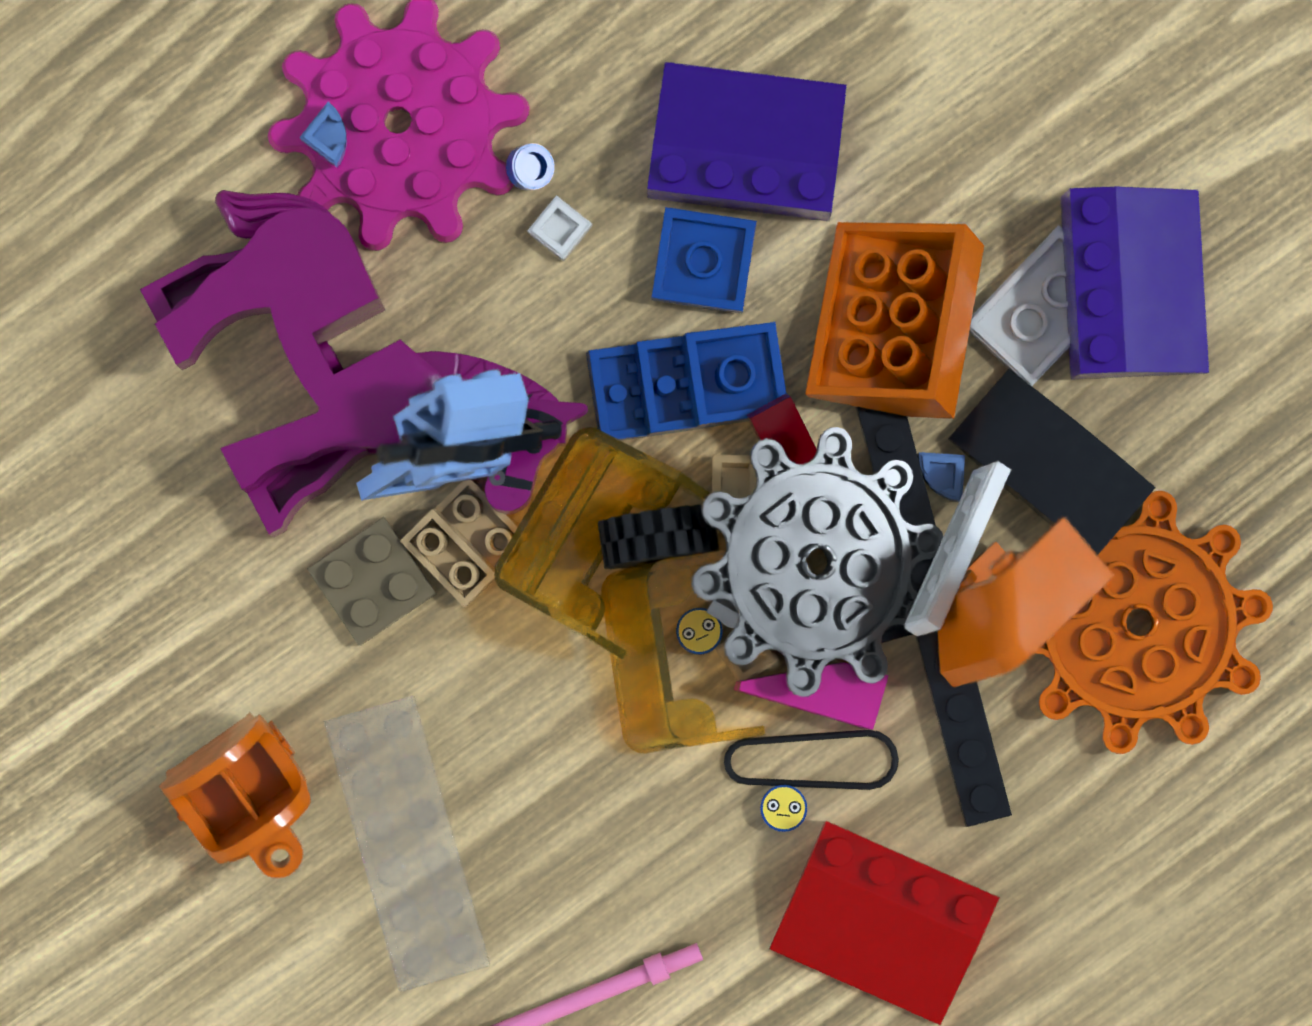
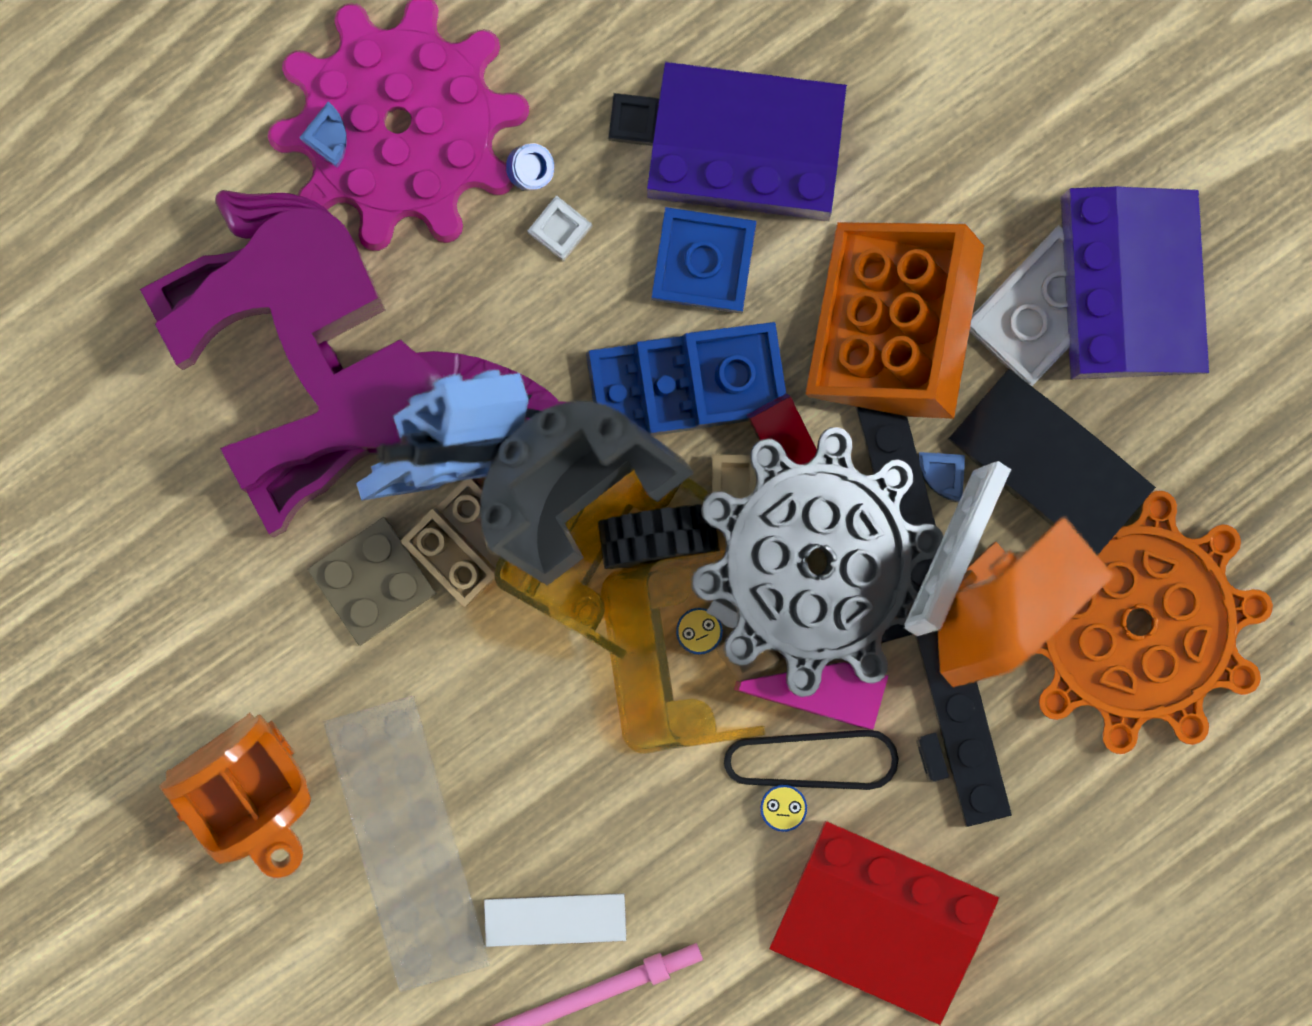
(555, 920): none -> white tile
(557, 469): none -> dark grey cylinder
(633, 119): none -> black tile
(932, 757): none -> black tile

